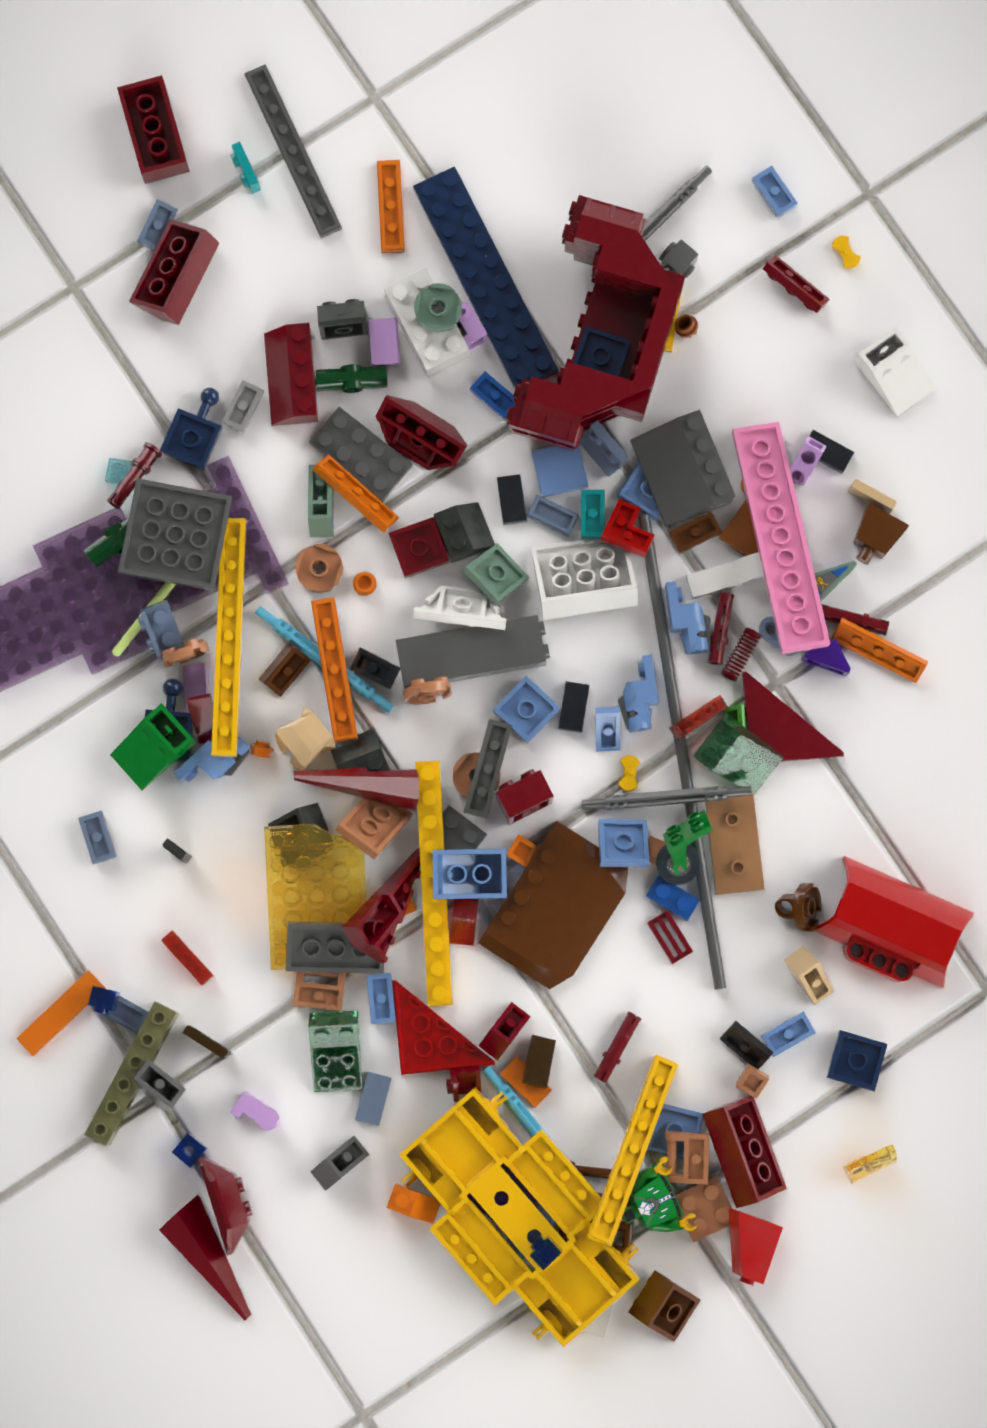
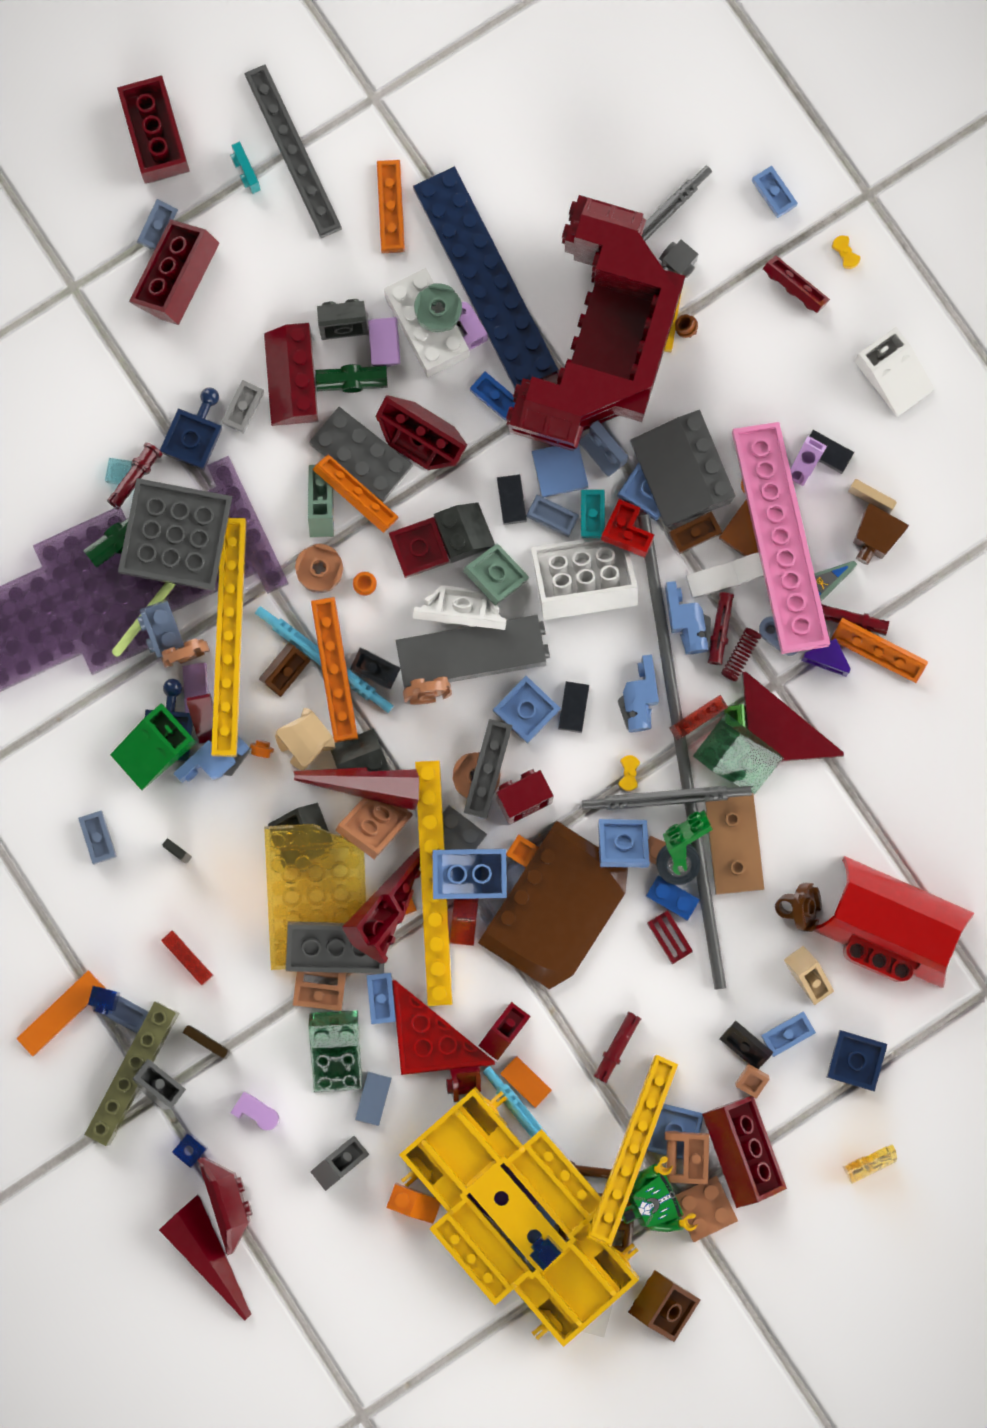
(538, 1061): dark brown tile -> none
(602, 351): dark blue plate -> none
(607, 728): medium blue slope -> none
(752, 1246): red slope -> none

